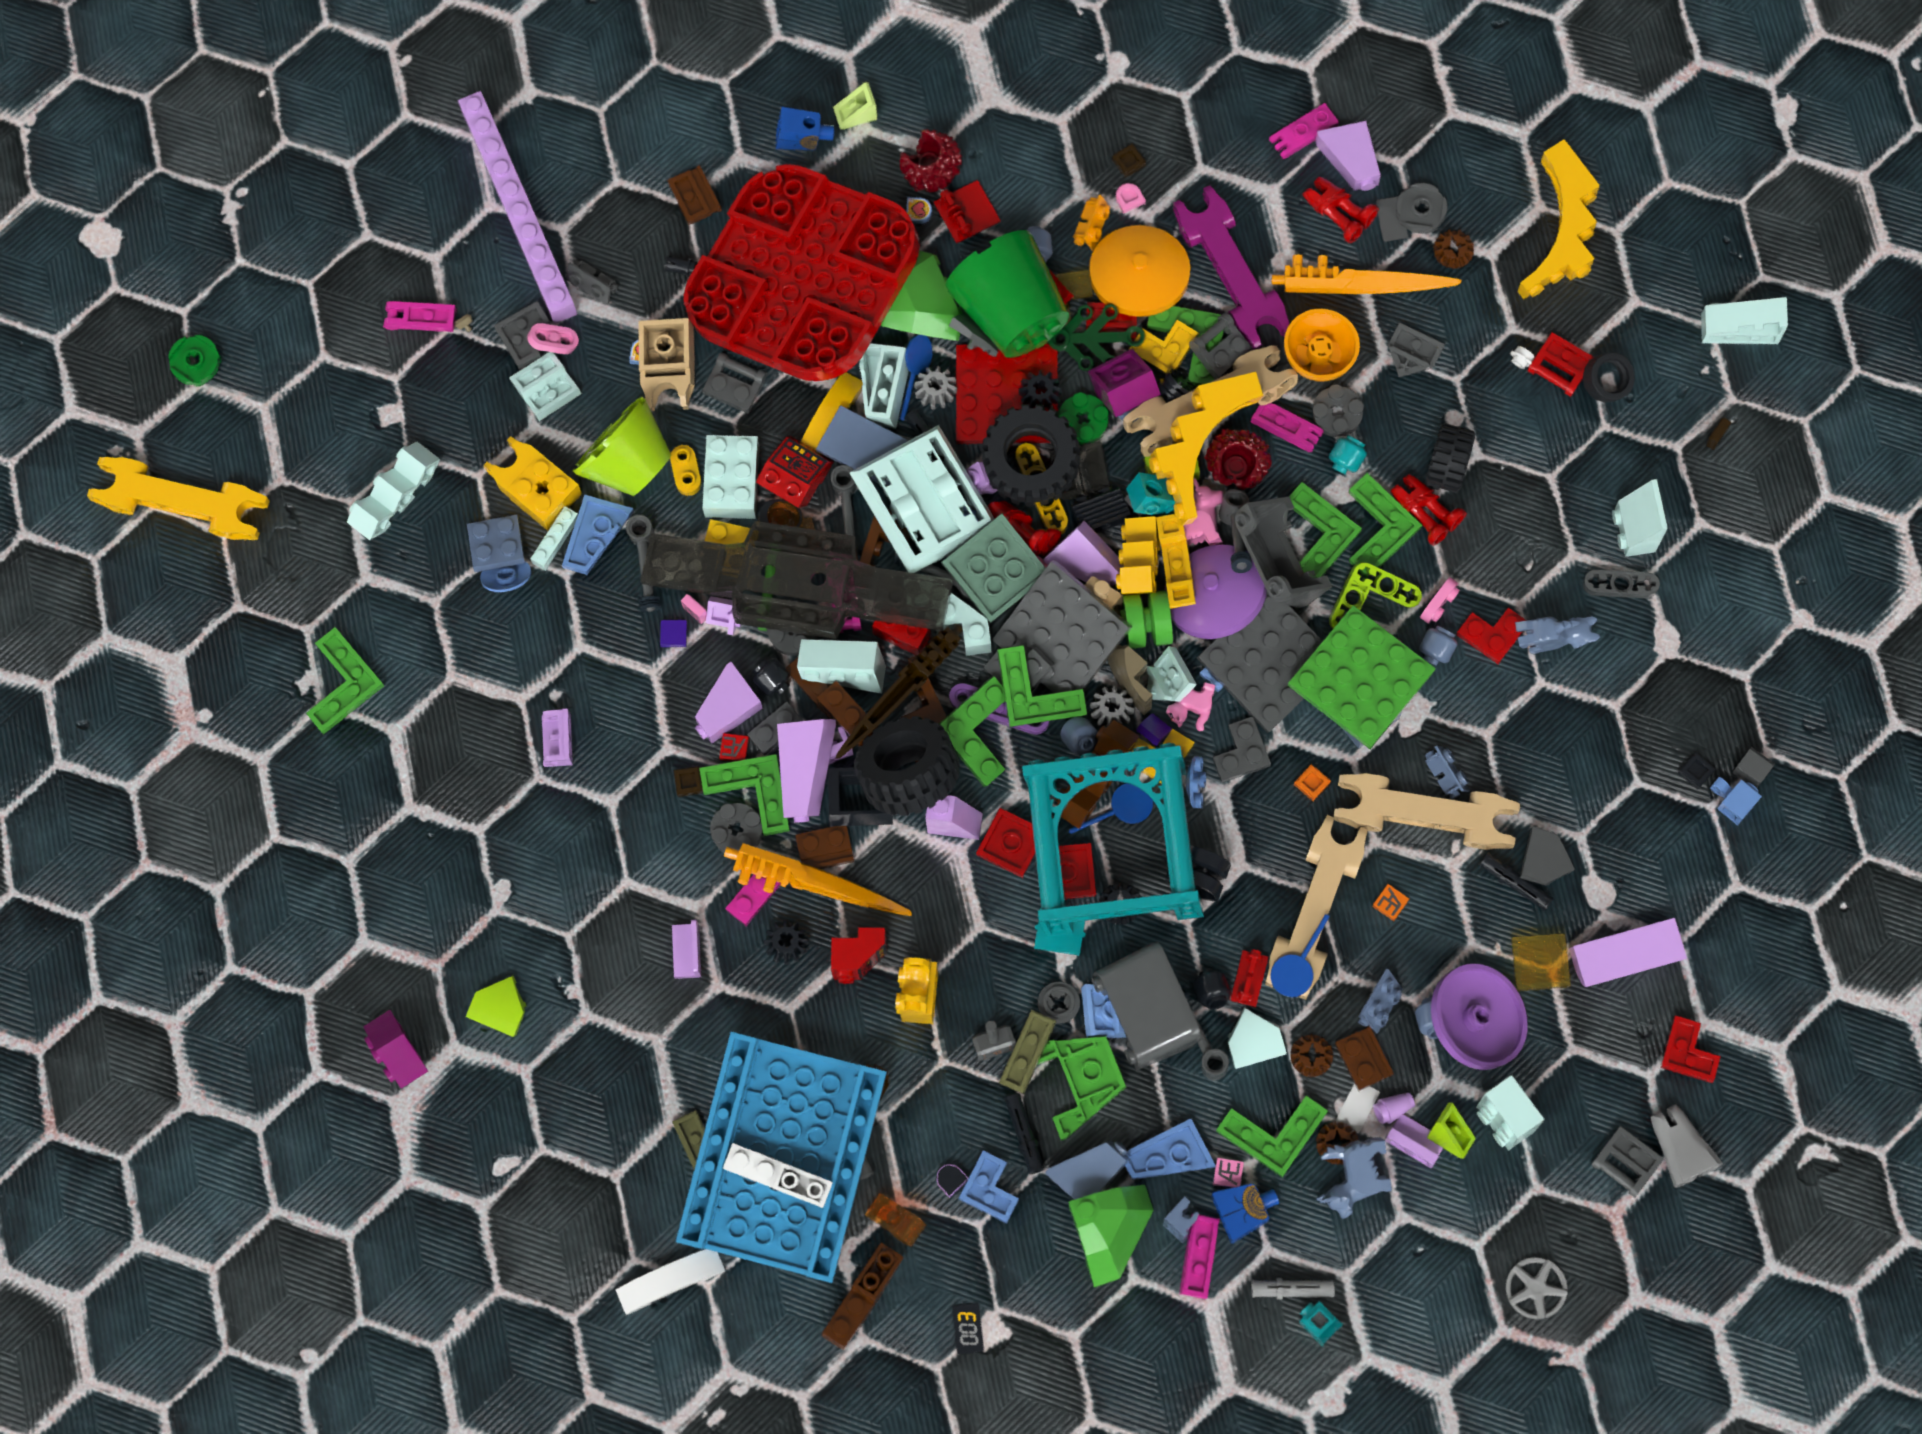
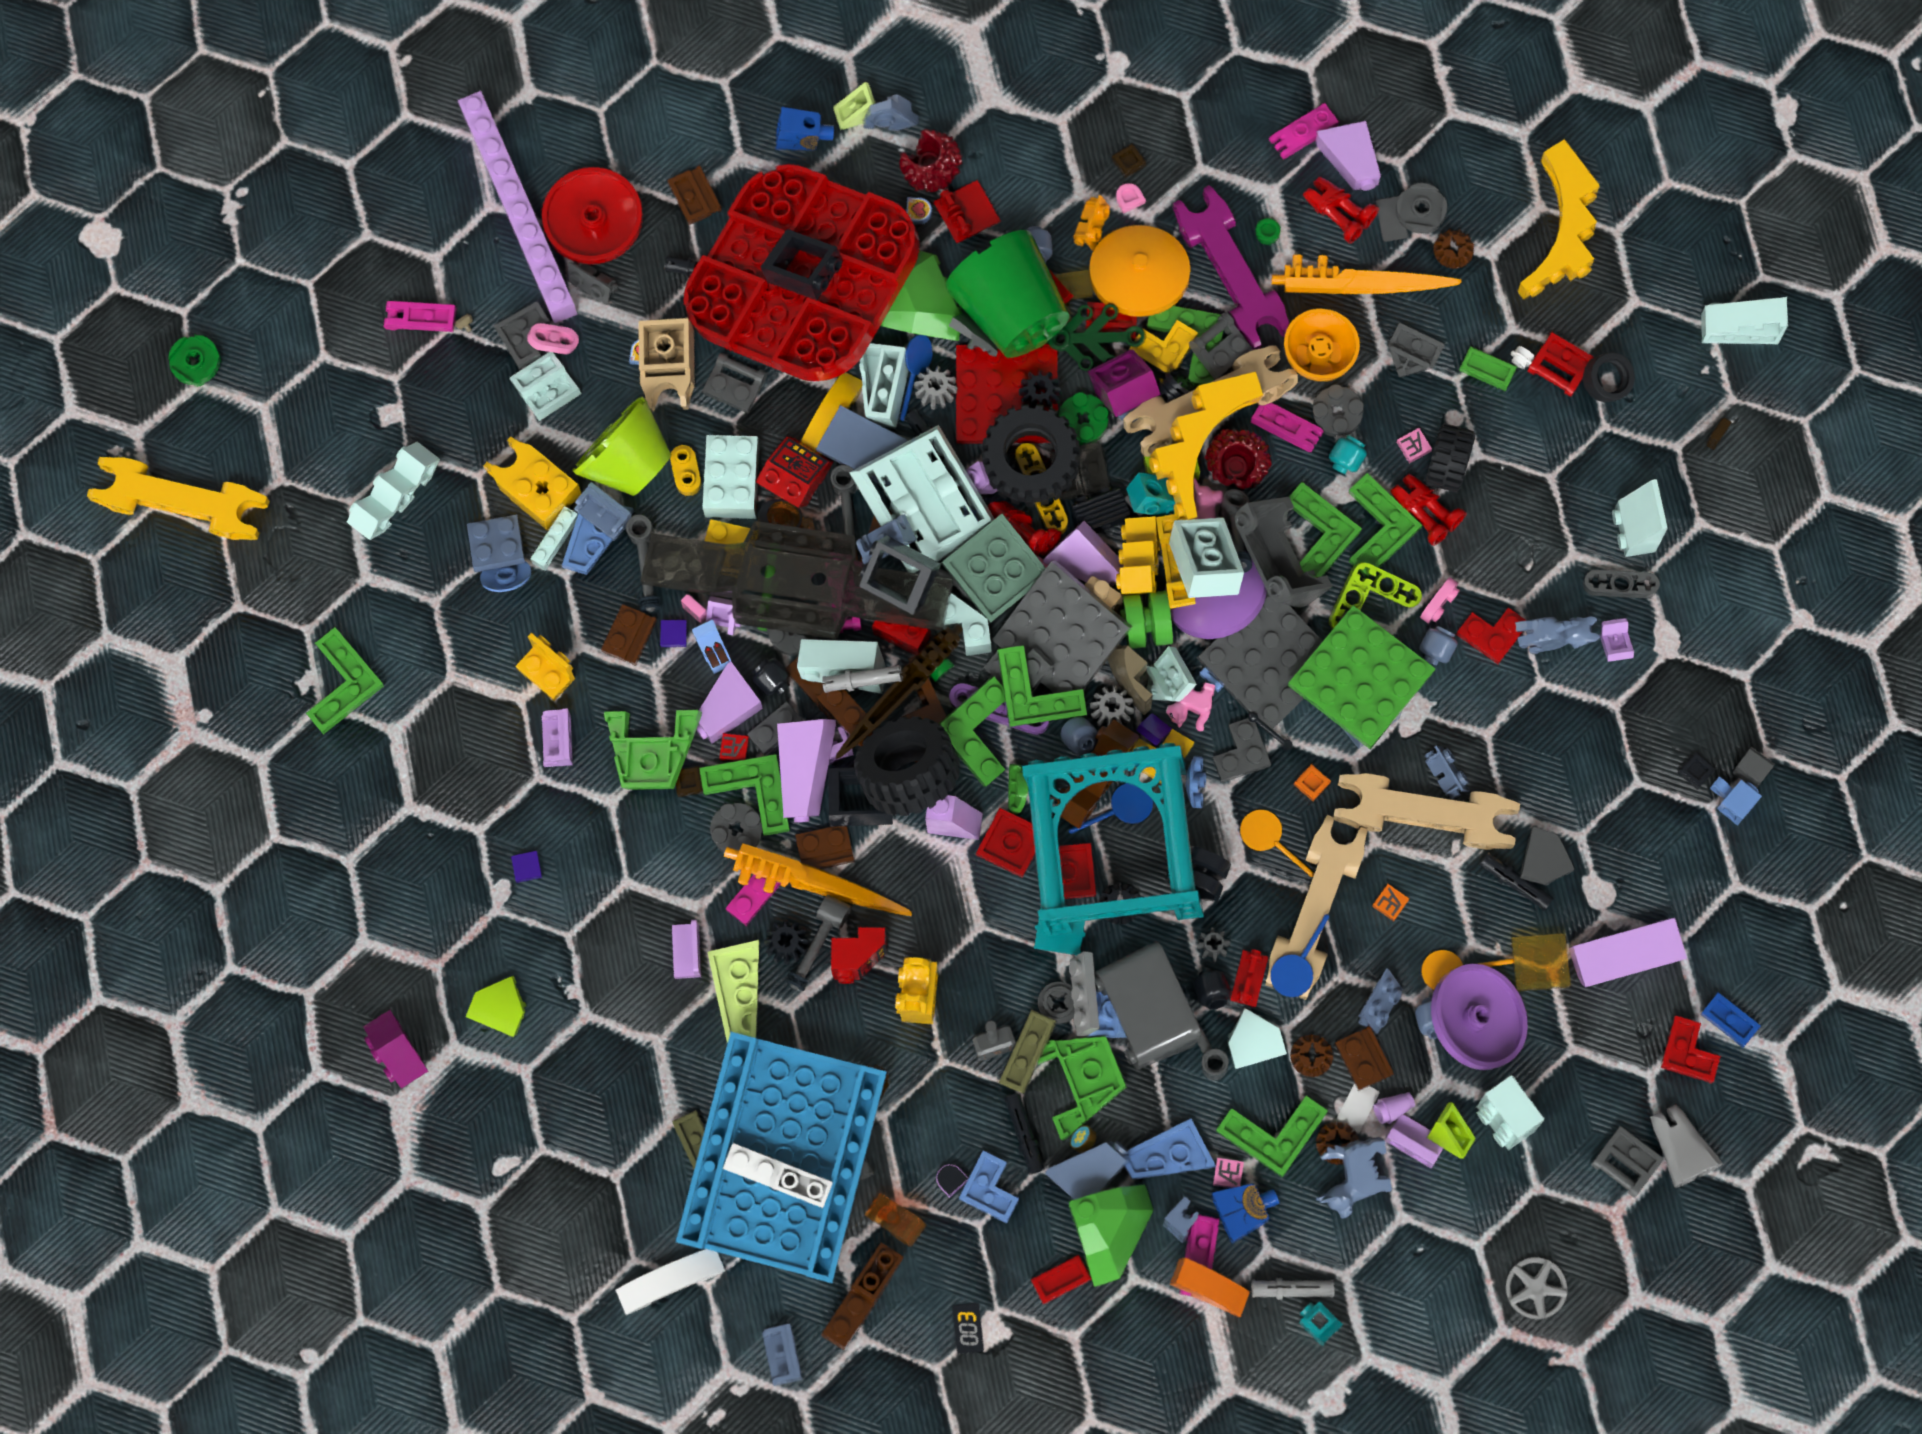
(526, 866): none -> dark purple tile
(546, 668): none -> yellow bracket
(592, 215): none -> red dish
(602, 511): none -> sand blue hinge
(628, 635): none -> reddish brown plate
(651, 760): none -> bright green wing
(711, 646): none -> light blue leg
(736, 986): none -> yellowish green wing
(782, 1354): none -> sand blue hinge
(784, 252): none -> black window
(832, 914): none -> dark grey piece
(862, 678): none -> light grey pin
(892, 113): none -> sand blue plate
(897, 529): none -> sand blue hinge
(924, 582): none -> black window
(943, 669): none -> green tile
(1016, 789): none -> bright green tile
(1061, 1279): none -> red tile
(1083, 1139): none -> tile
(1084, 994): none -> light grey plate
(1206, 557): none -> light aqua brick
(1209, 1286): none -> orange slope
(1218, 940): none -> dark grey gear
(1262, 831): none -> light orange piece
(1267, 231): none -> green tile
(1285, 744): none -> black hinge
(1414, 445): none -> bright pink tile
(1444, 961): none -> light orange piece
(1487, 368): none -> bright green tile
(1616, 640): none -> lavender bracket
(1730, 1020): none -> blue plate

